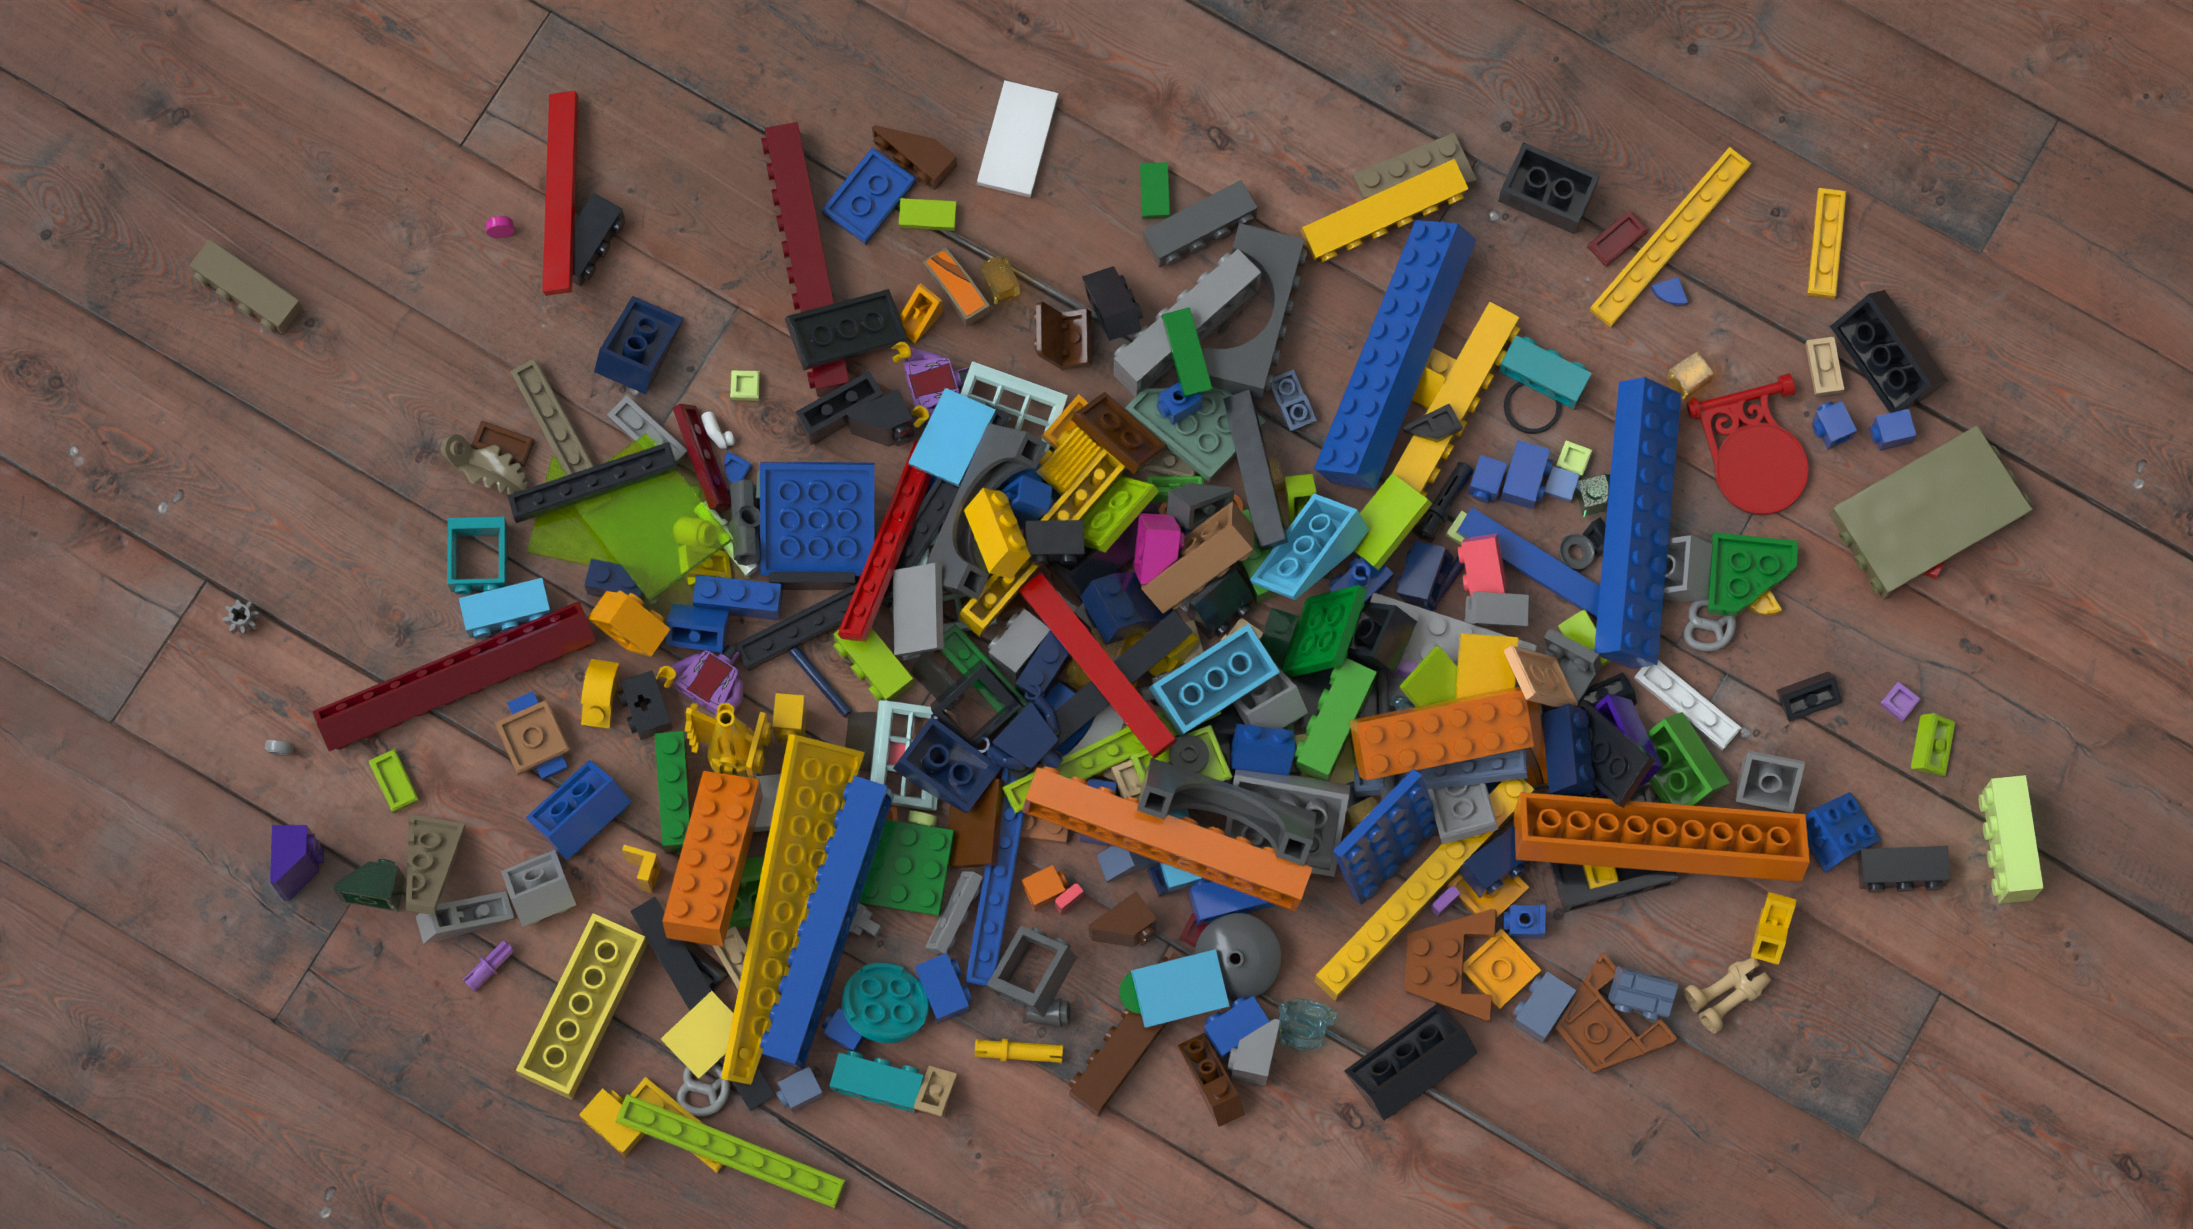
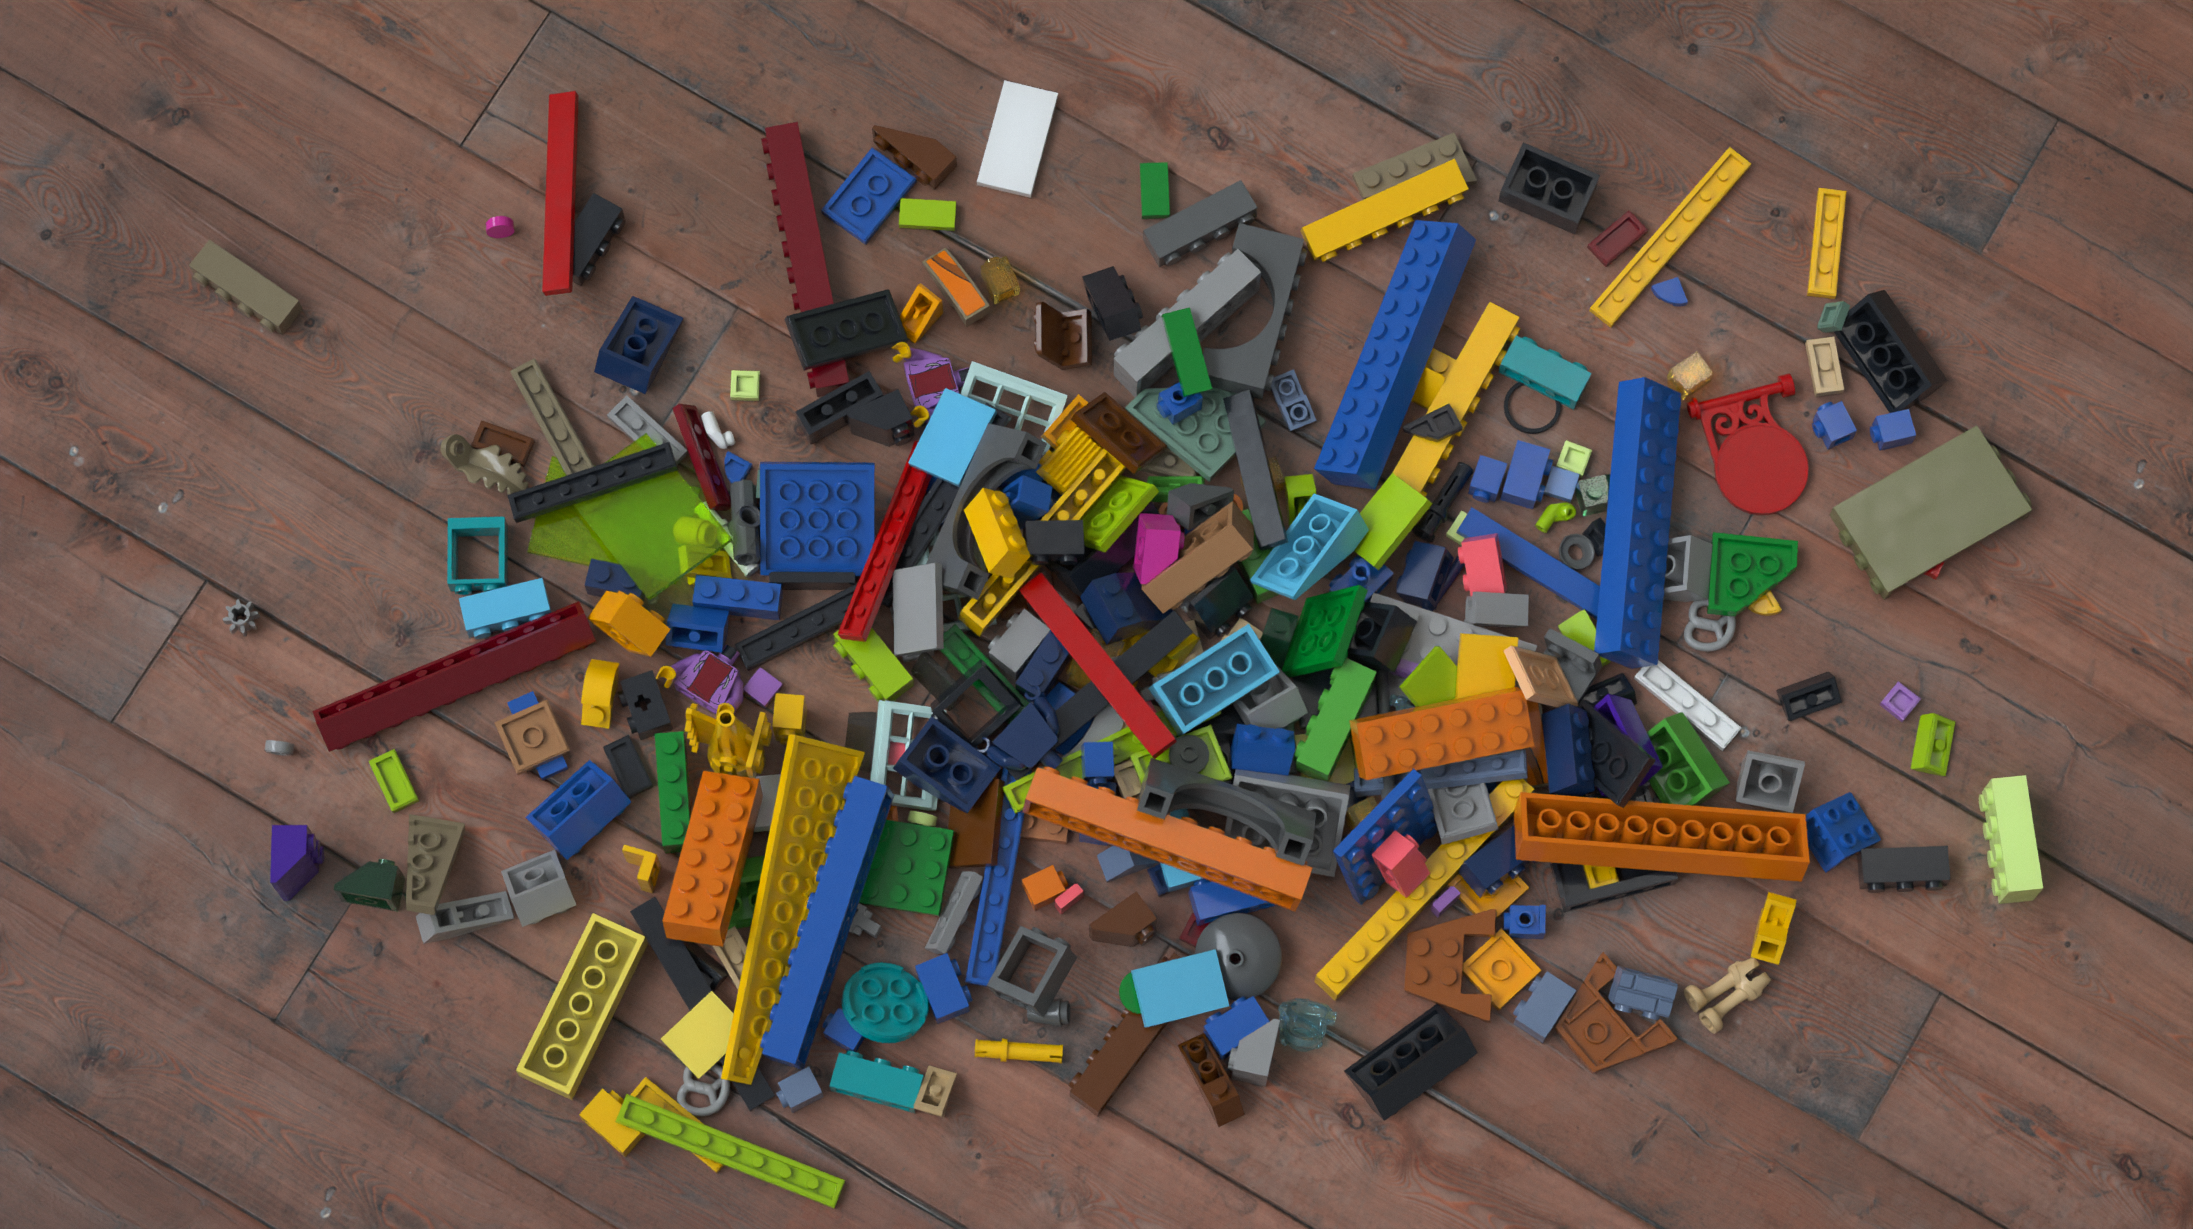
(487, 966): medium lavender axle -> none
(627, 766): none -> black tile
(762, 687): none -> medium lavender tile
(820, 681): dark blue bar -> none
(1097, 762): none -> blue brick
(1401, 863): none -> coral brick
(1555, 513): none -> lime arm
(1833, 316): none -> sand green tile

